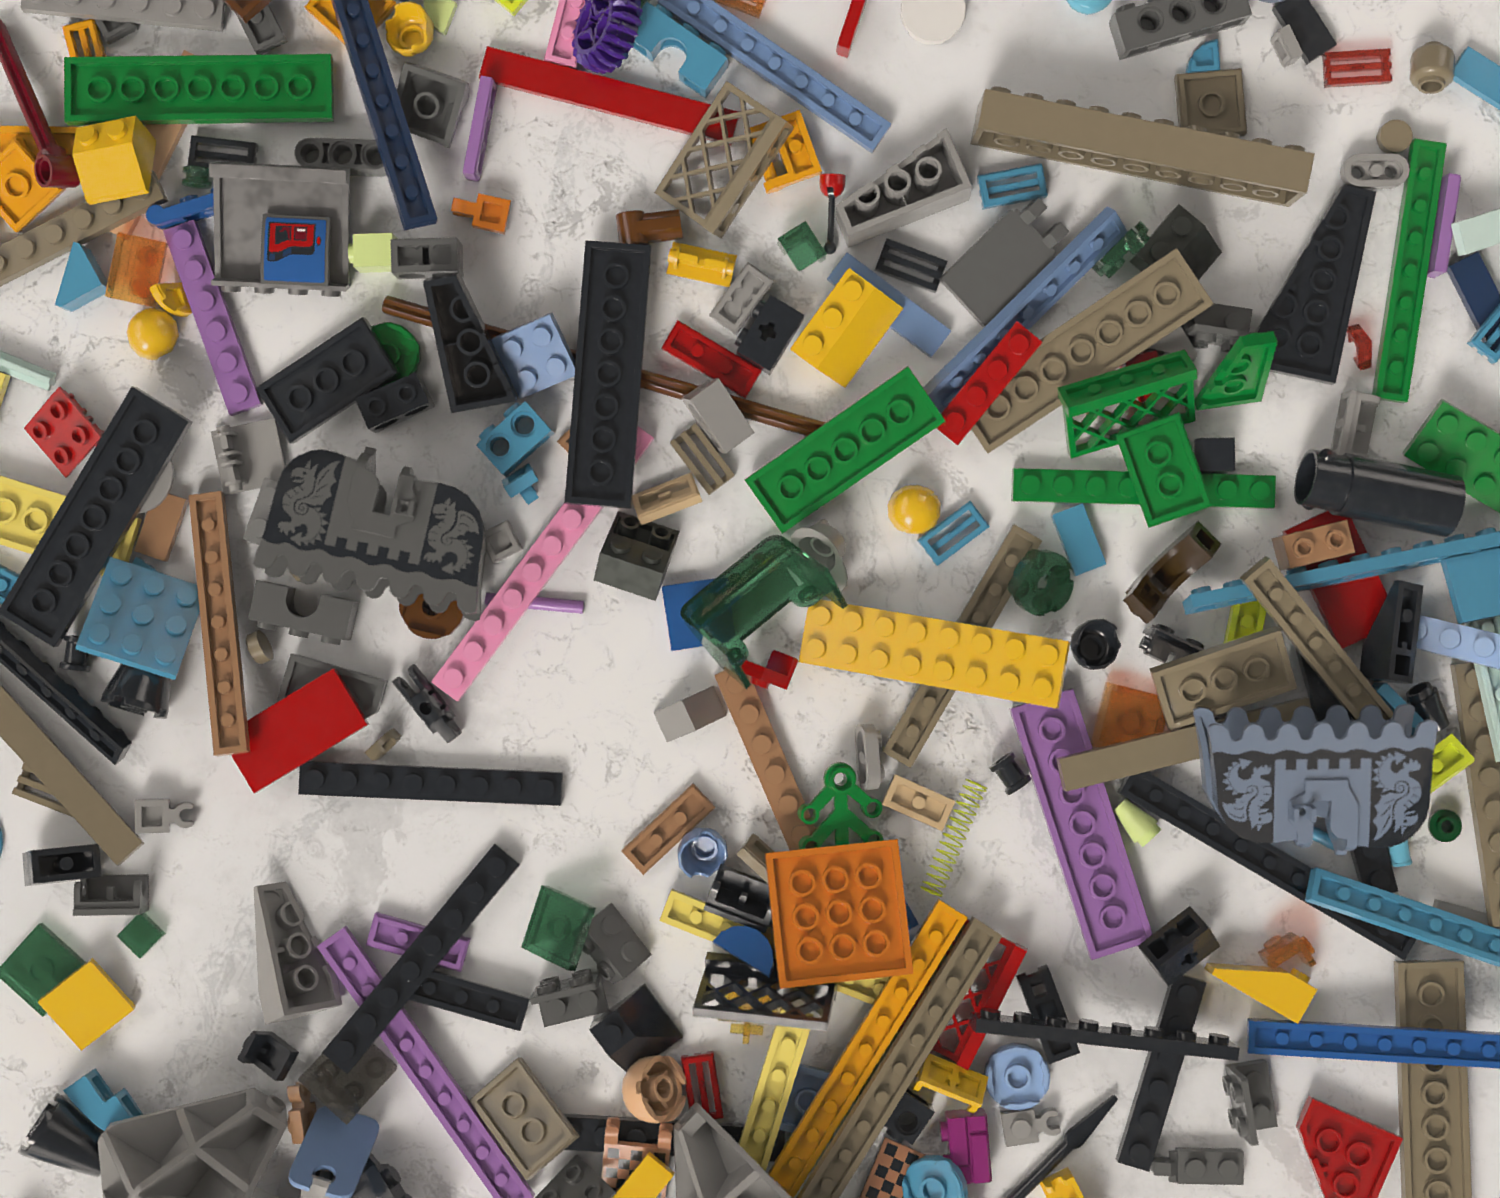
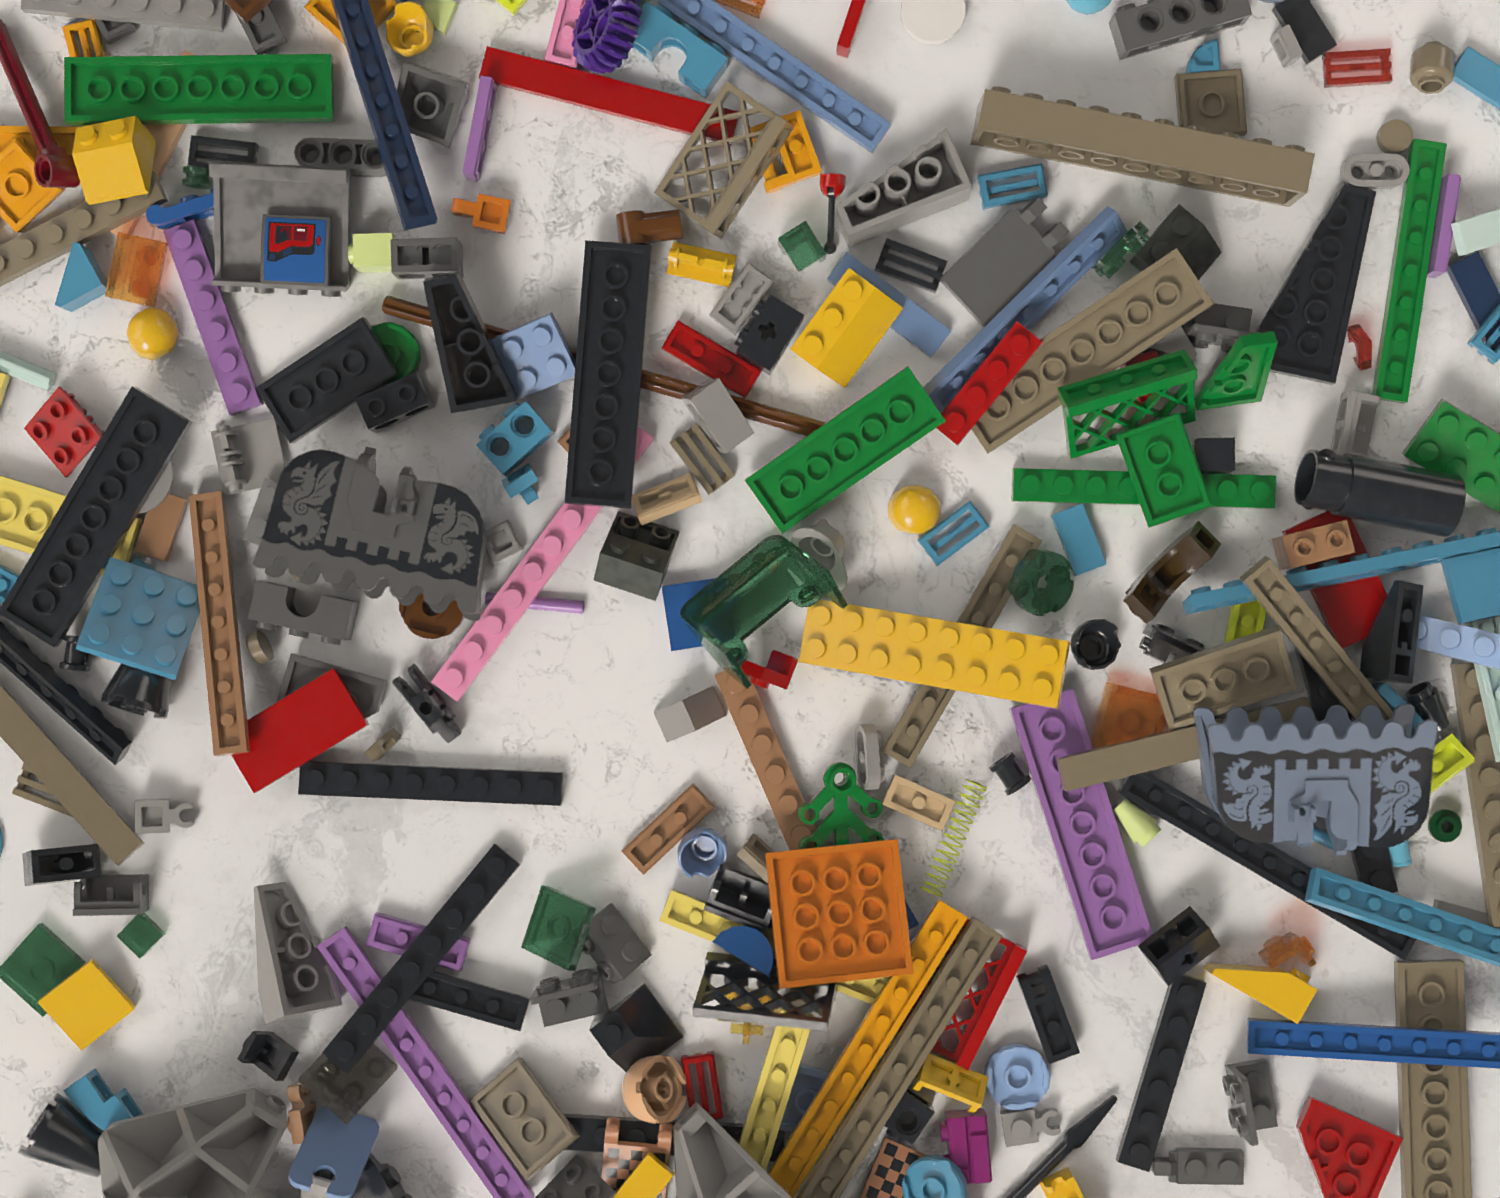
(172, 298): yellow tile -> none
(1090, 1033): black plate -> none

